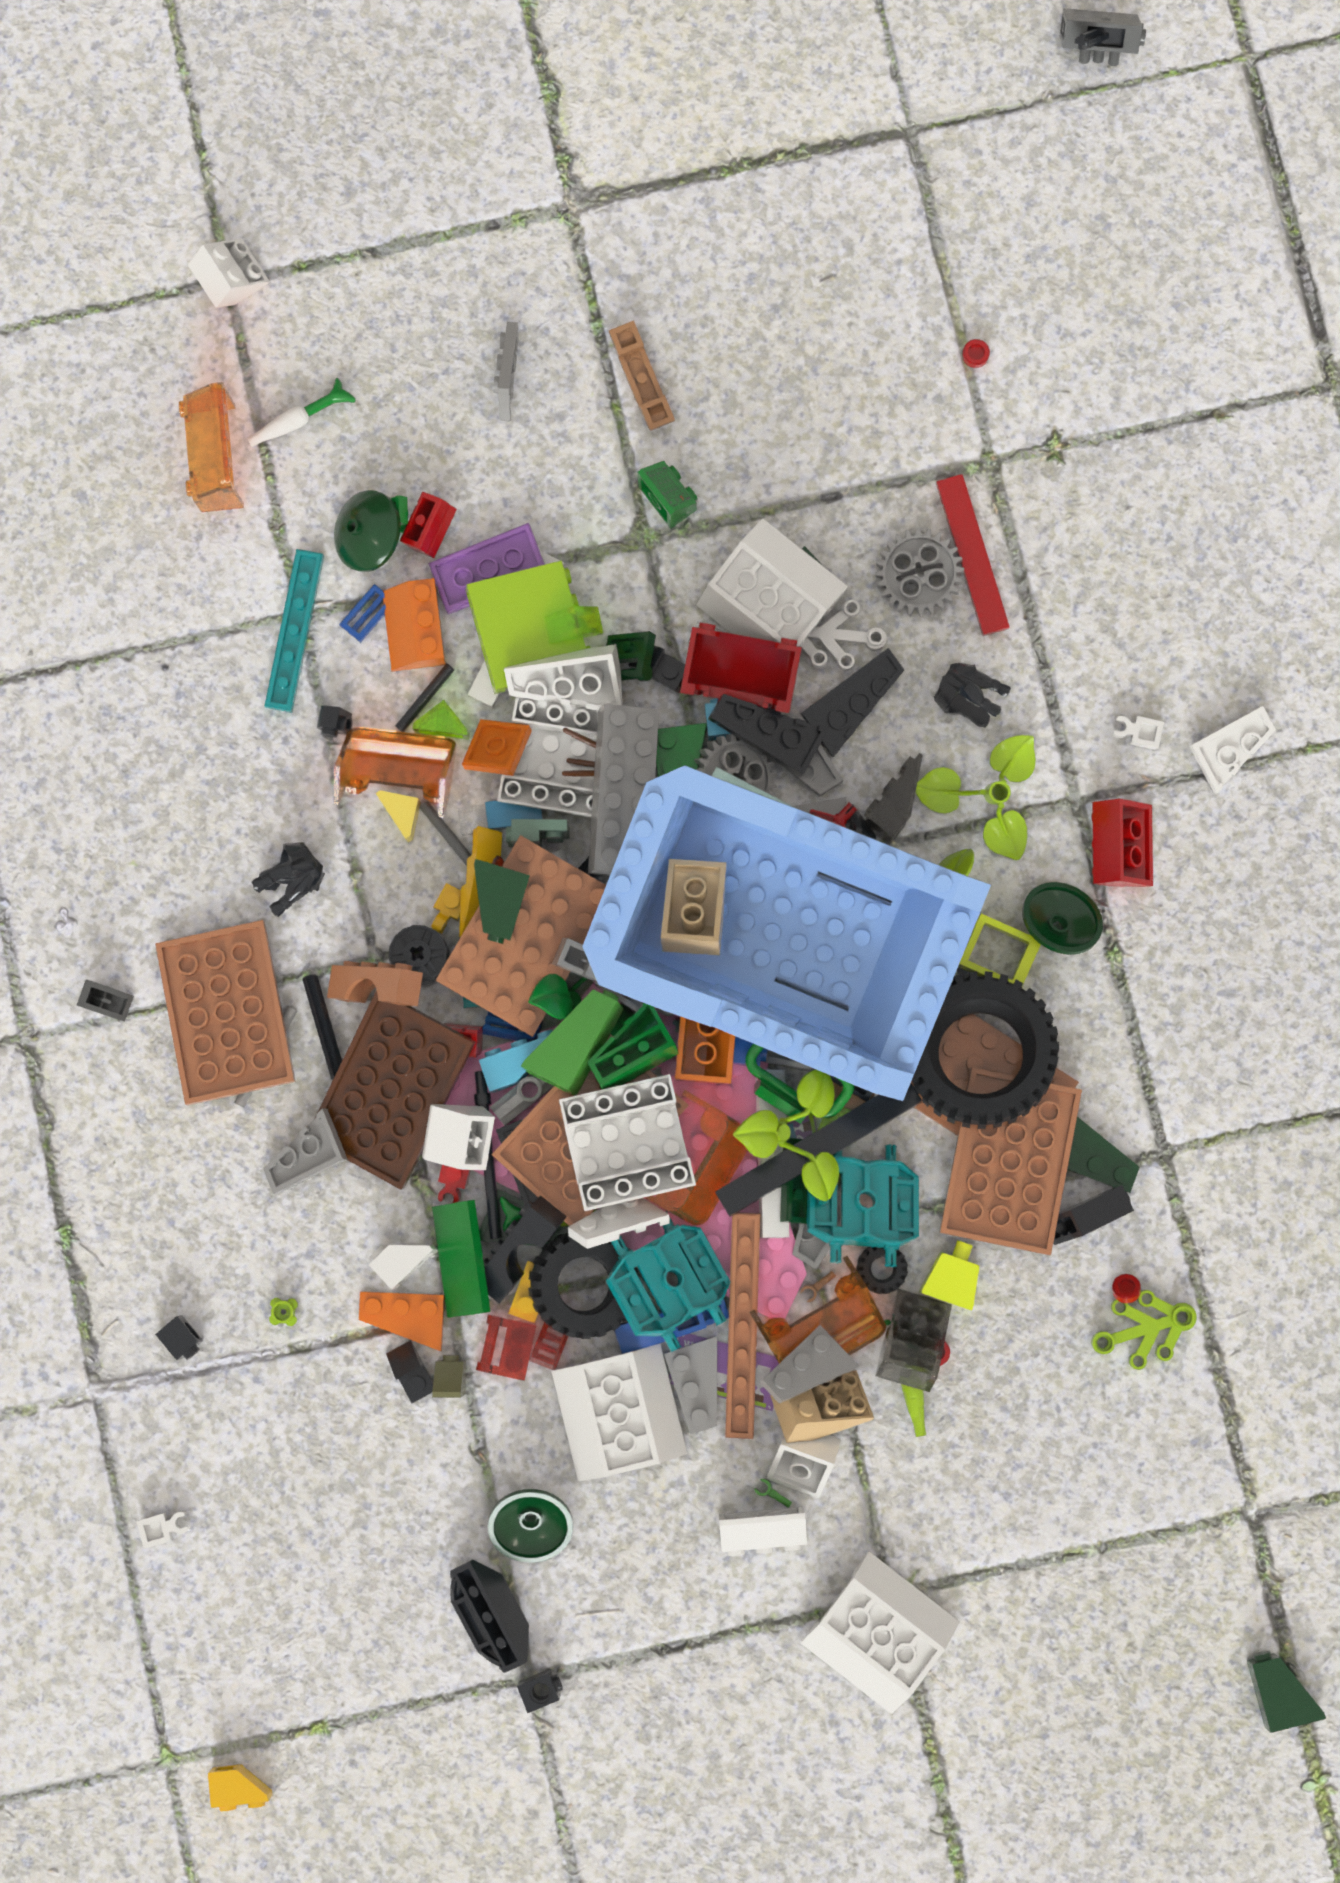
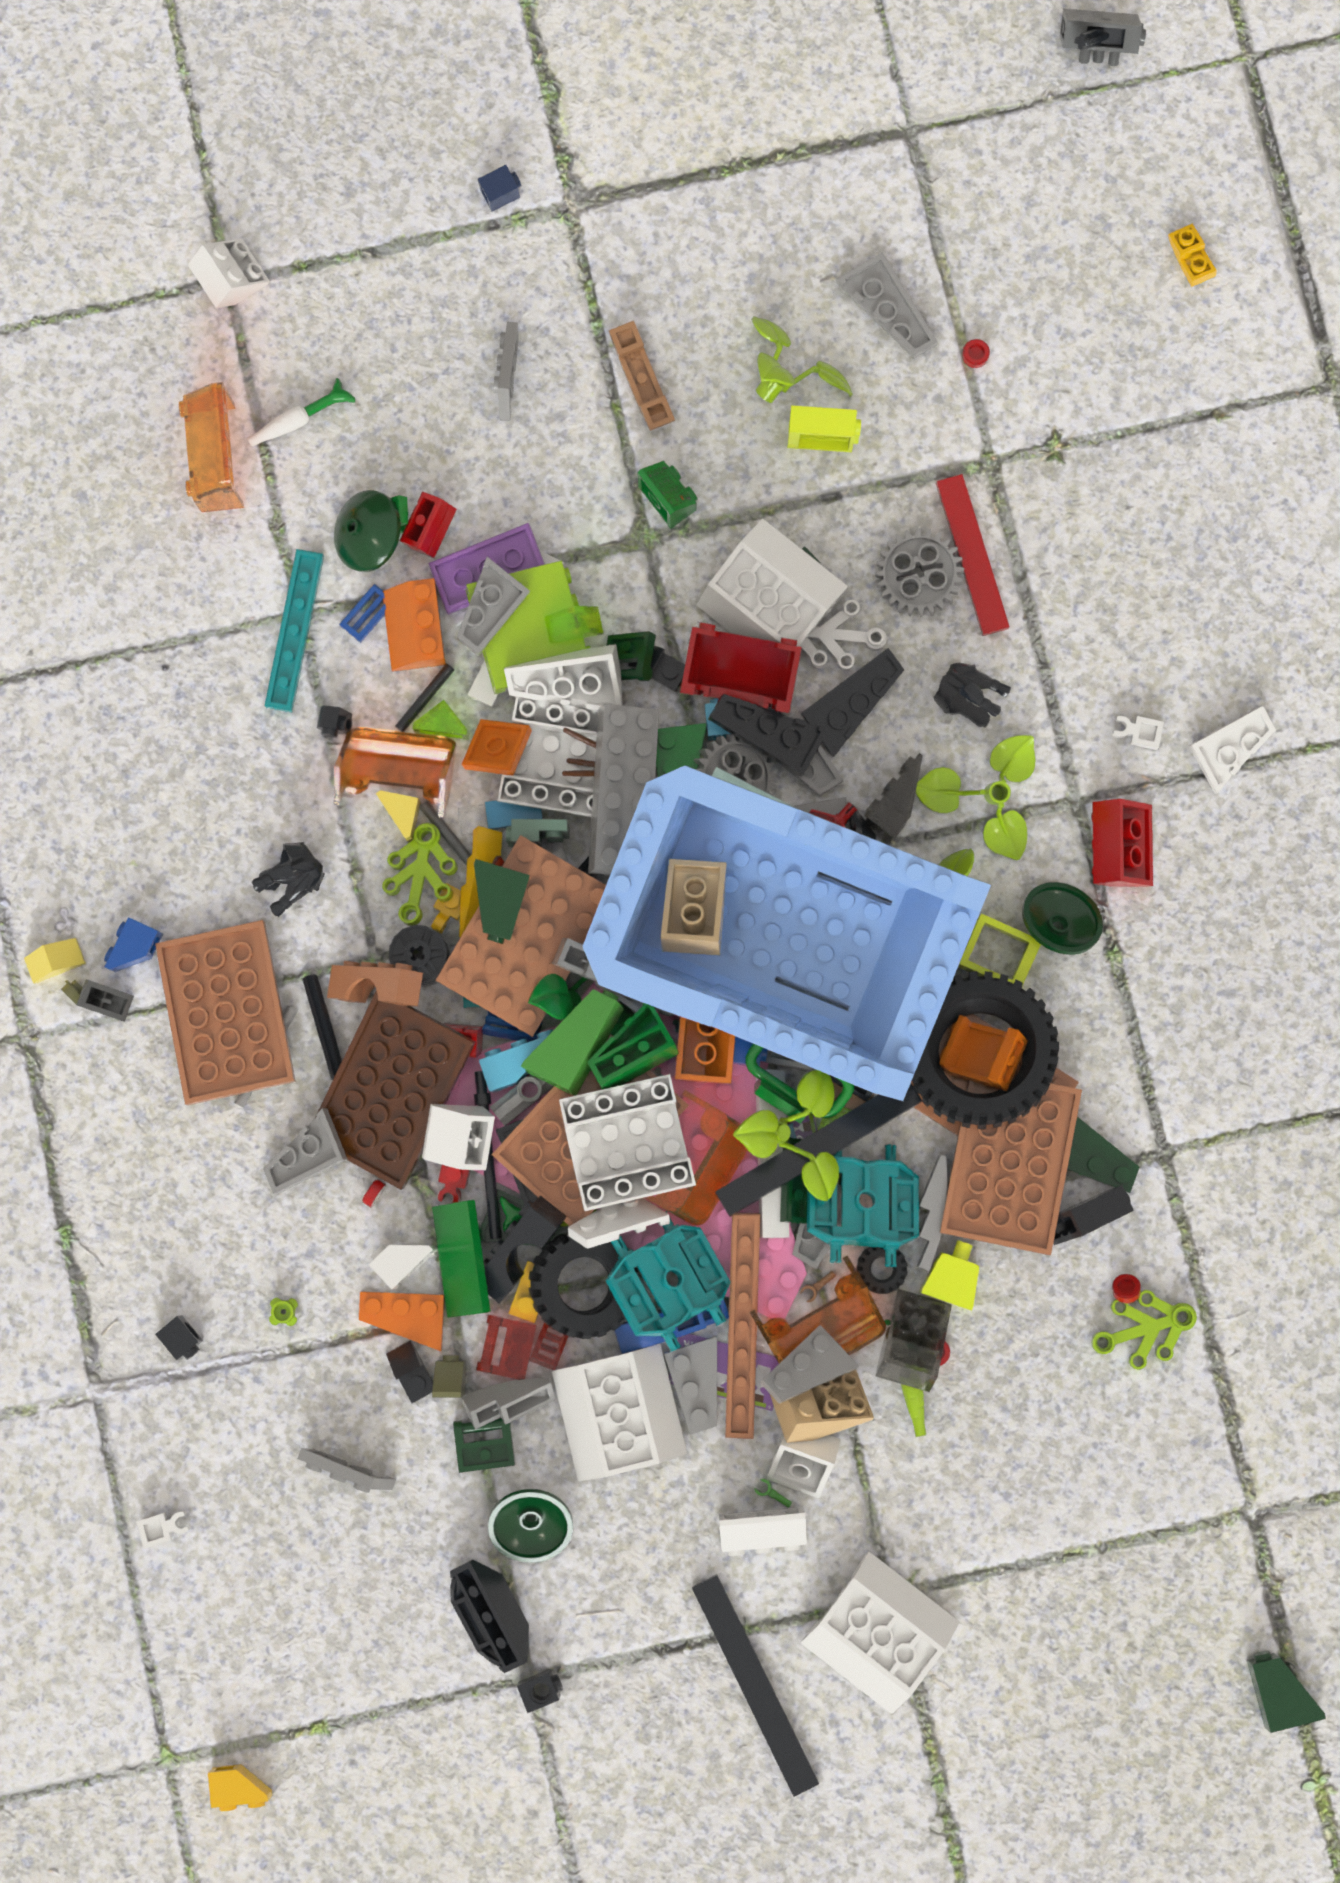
(54, 959): none -> light yellow slope
(72, 990): none -> olive plate
(133, 945): none -> blue slope
(341, 1472): none -> light grey wing
(373, 1193): none -> red tile
(419, 870): none -> lime plant
(483, 1453): none -> dark green plate
(492, 604): none -> light grey wing
(499, 187): none -> dark blue brick
(507, 1400): none -> light grey slope
(755, 1685): none -> black tile
(777, 378): none -> lime plant
(823, 429): none -> neon yellow window
(884, 298): none -> light grey wing
(933, 1201): none -> light grey slope
(982, 1053): none -> orange panel
(1191, 255): none -> yellow slope

